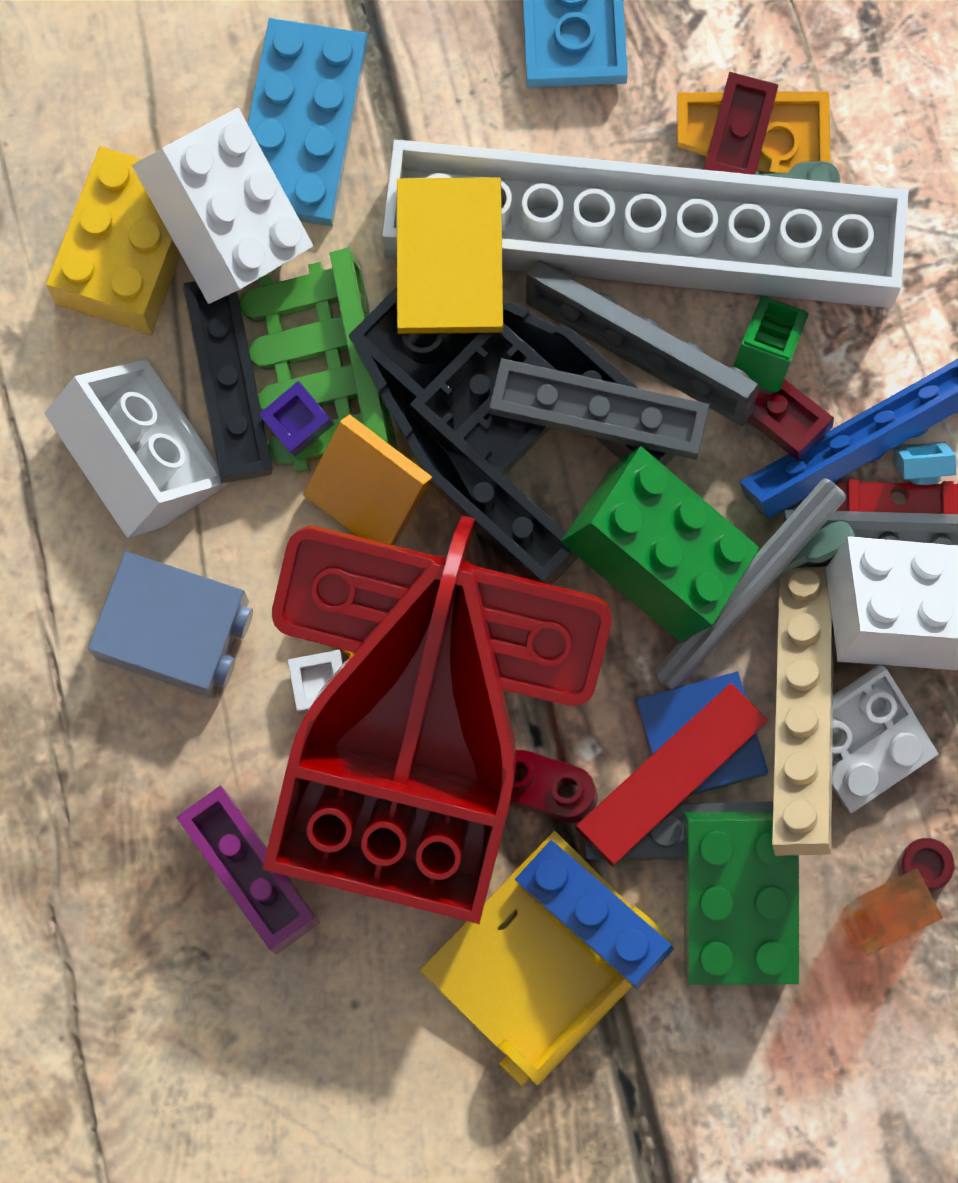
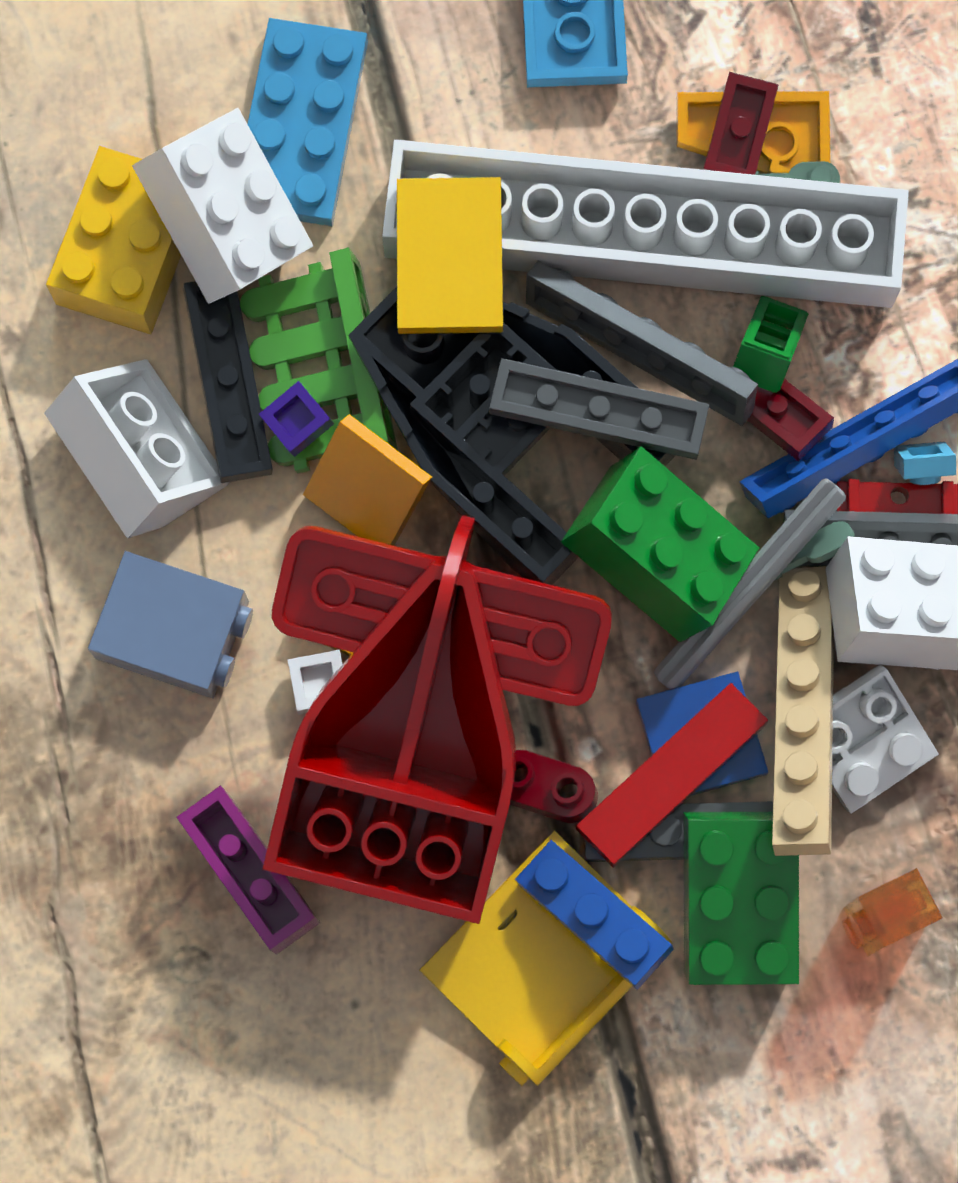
(931, 859): dark red tile -> none

